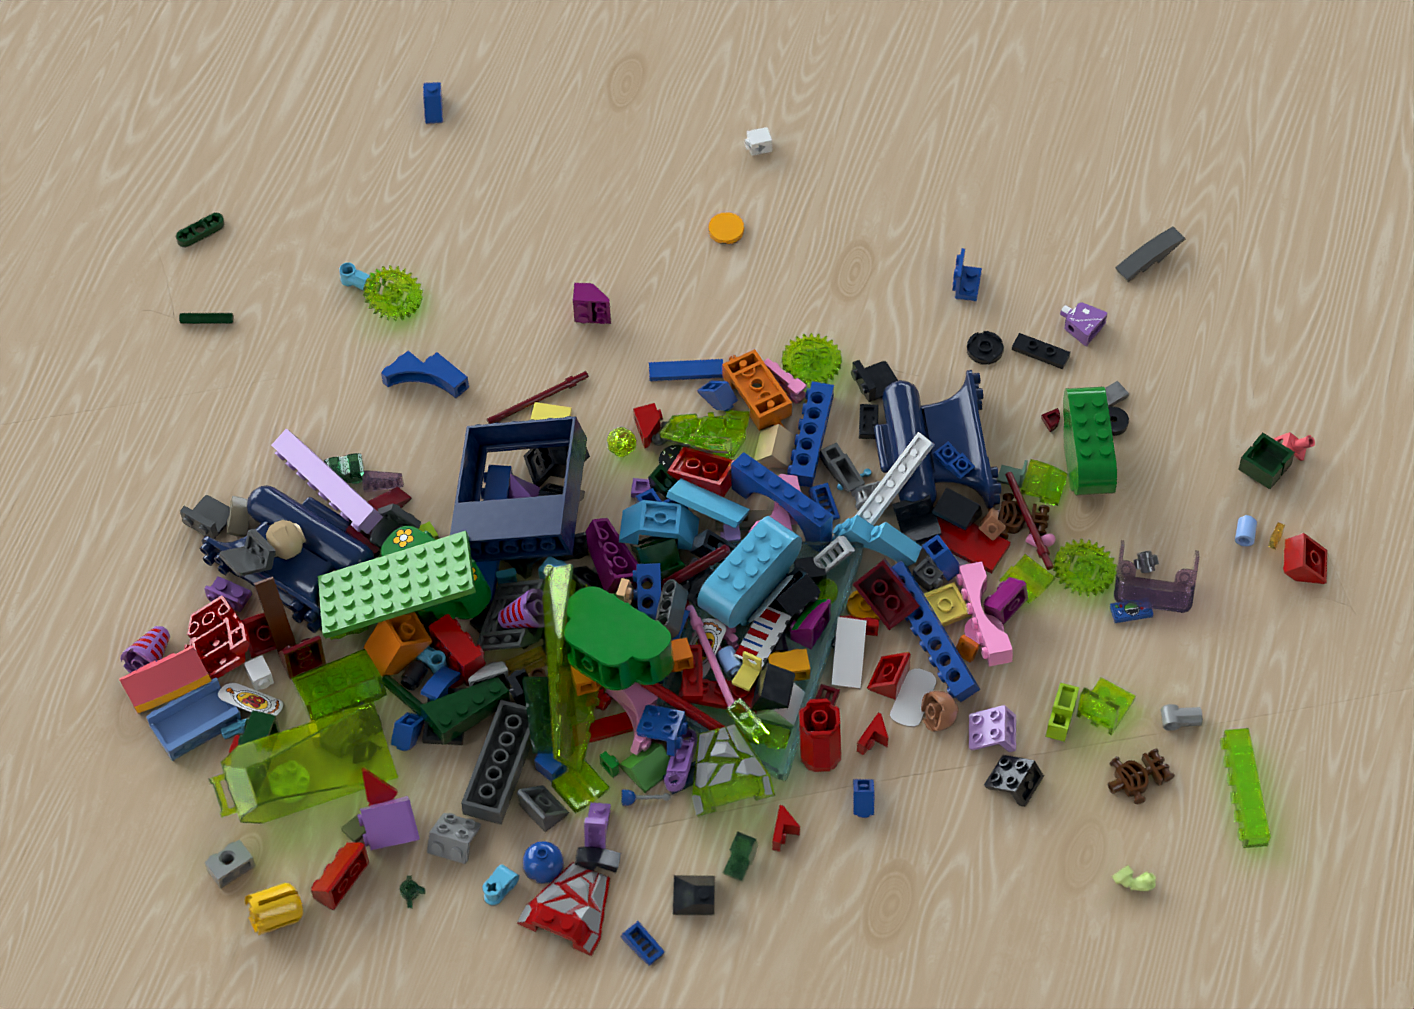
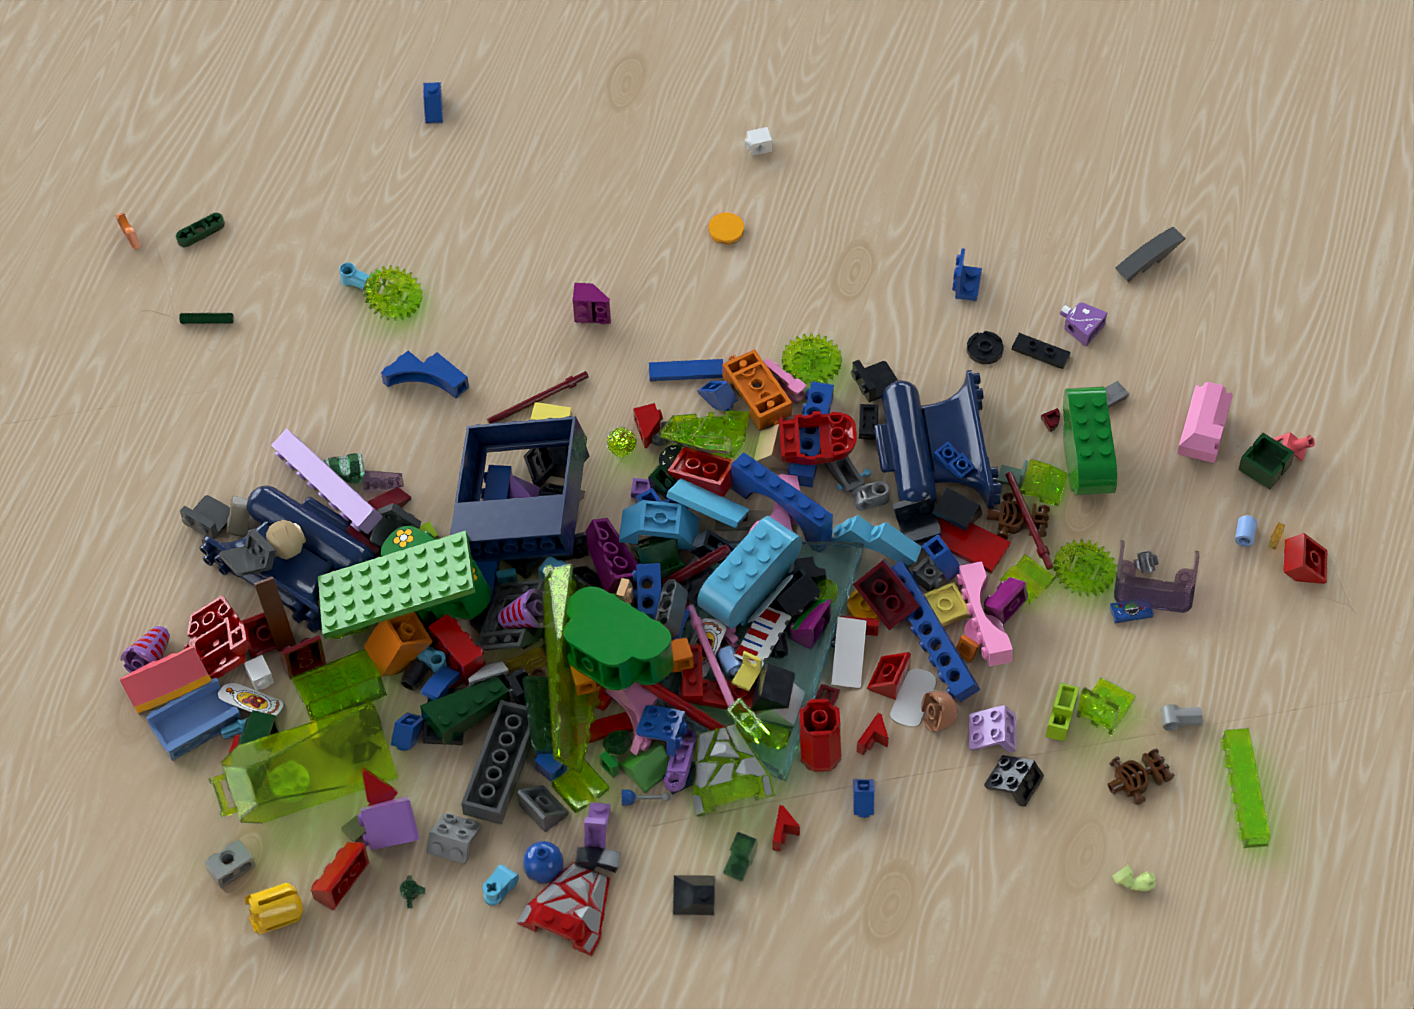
(128, 231): none -> orange tile
(234, 594): medium lavender bracket -> none
(404, 695): dark green axle -> none
(617, 742): none -> clear green plate
(637, 927): blue slope -> none
(731, 533): lavender plate -> none
(794, 661): light orange brick -> none
(824, 488): blue slope -> none
(836, 437): none -> red slope
(844, 543): white slope -> none
(895, 478): white plate -> none
(991, 525): nougat bracket -> none
(1048, 540): bright pink arm -> none
(1121, 419): black piece -> none
(1205, 422): none -> bright pink brick

